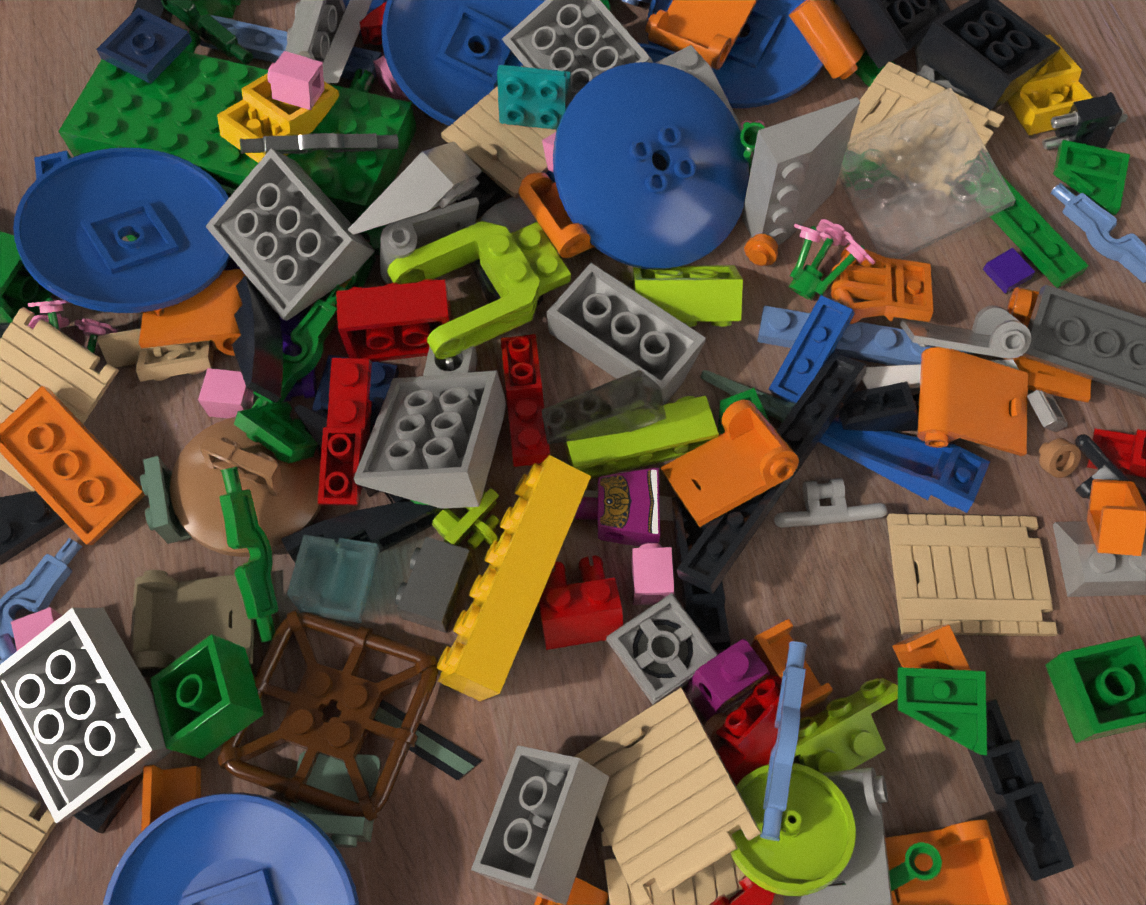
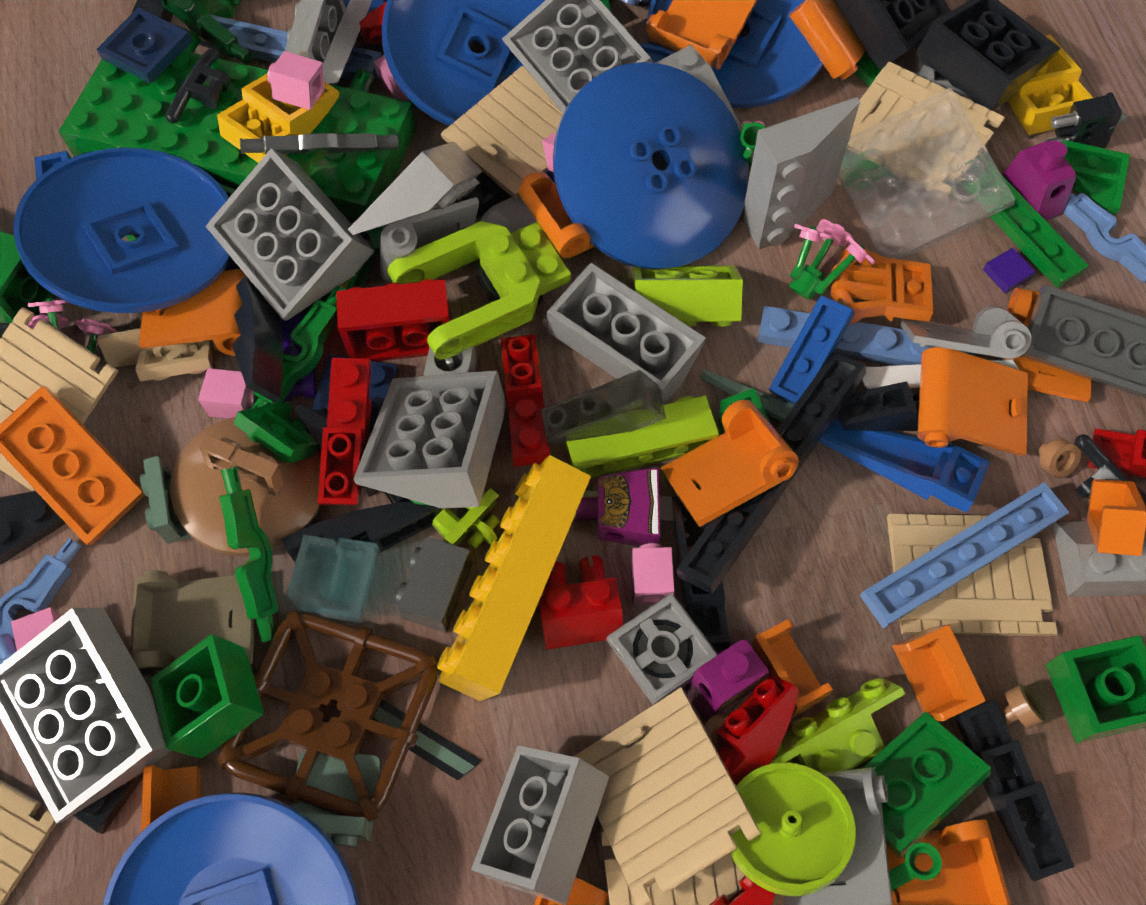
(193, 86): none -> black piece
(532, 96): teal bracket -> none
(761, 250): orange plate -> none
(784, 749): medium blue piece -> none
(834, 513): light grey piece -> none
(925, 780): none -> green plate
(947, 702): green wing -> none
(963, 555): none -> medium blue plate
(1022, 707): none -> medium nougat tile
(1043, 177): none -> magenta torso
(1047, 410): light grey tile -> none

